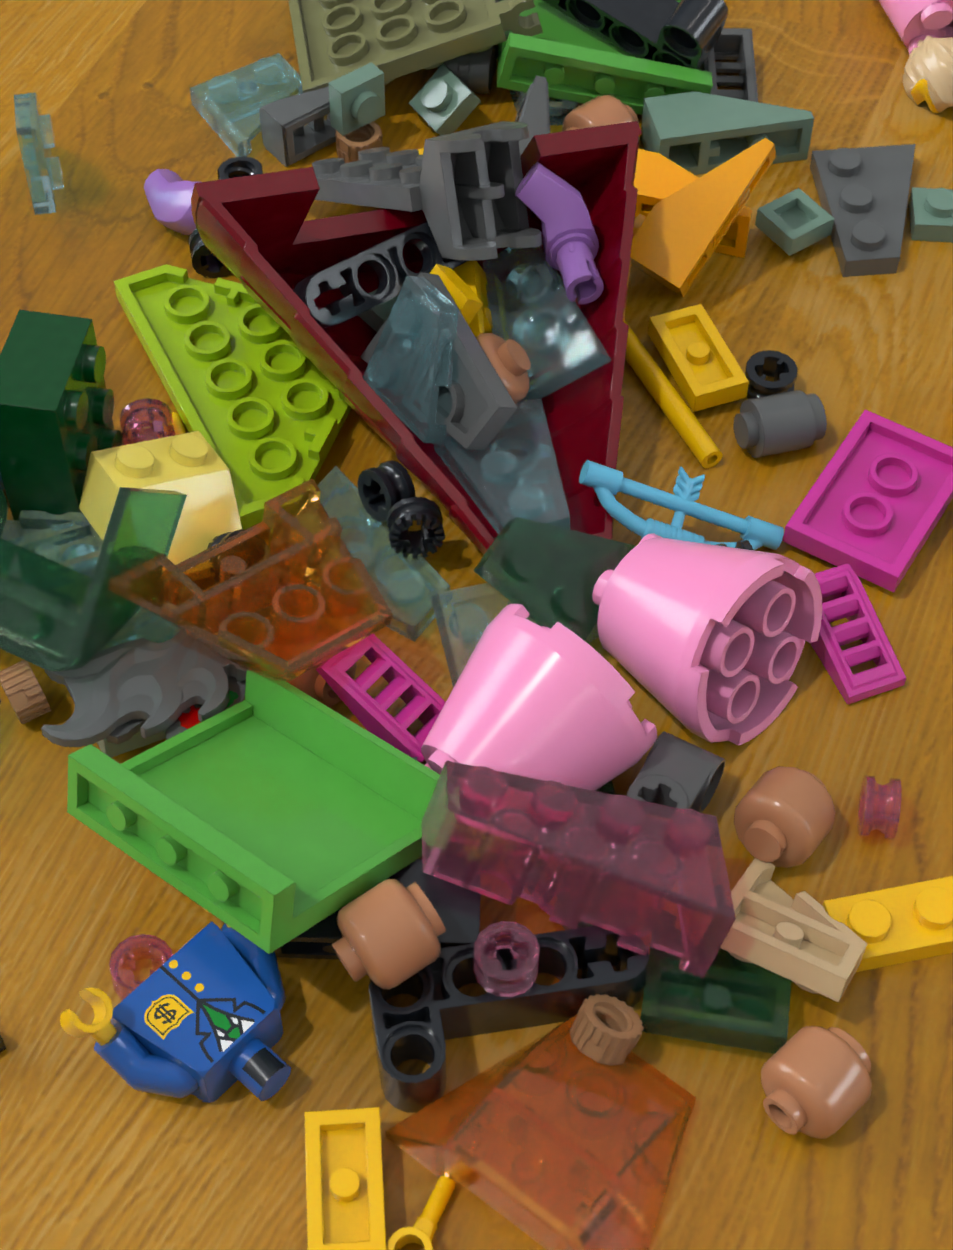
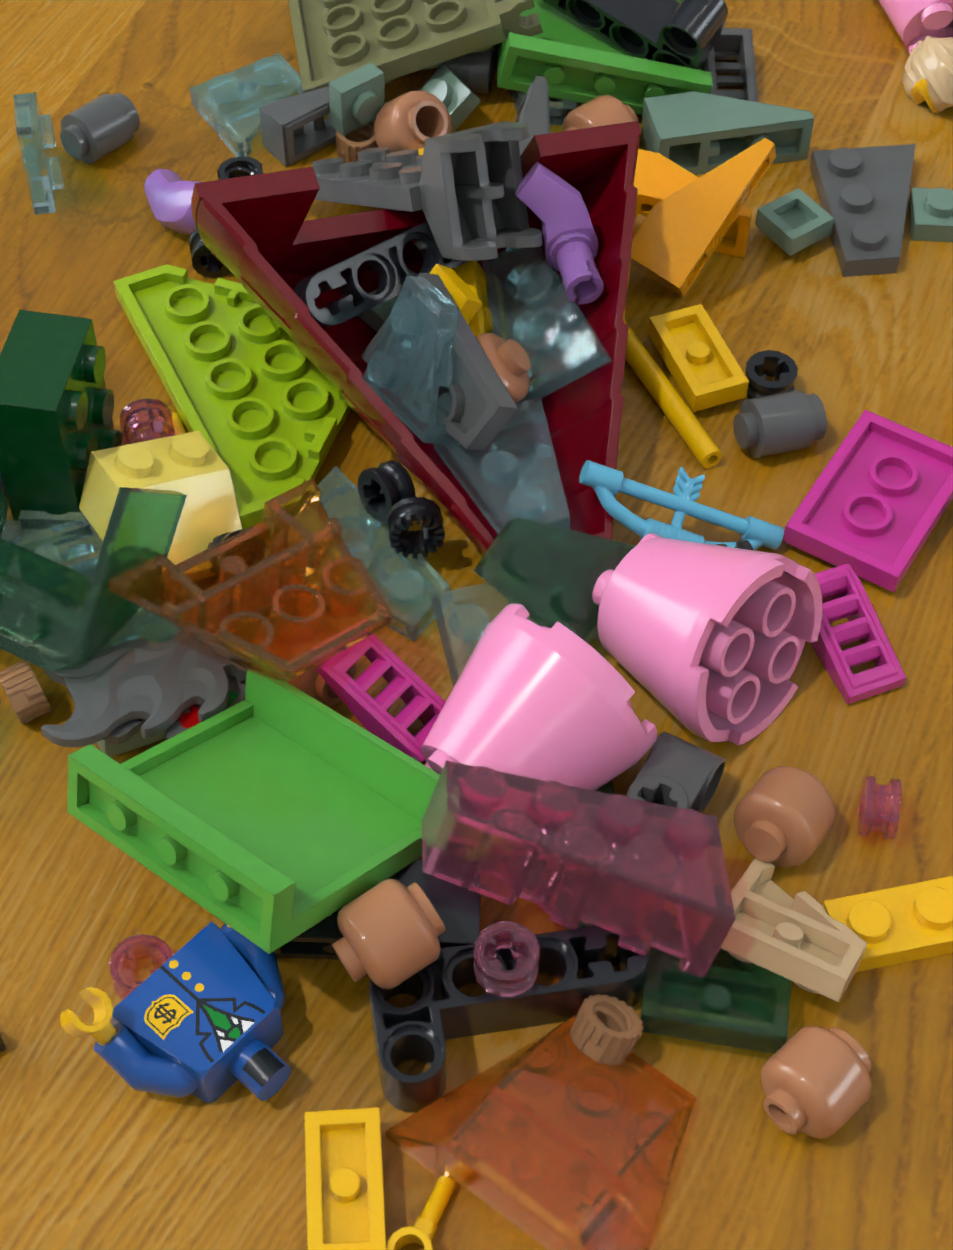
(99, 127): none -> dark grey brick
(410, 120): none -> nougat head

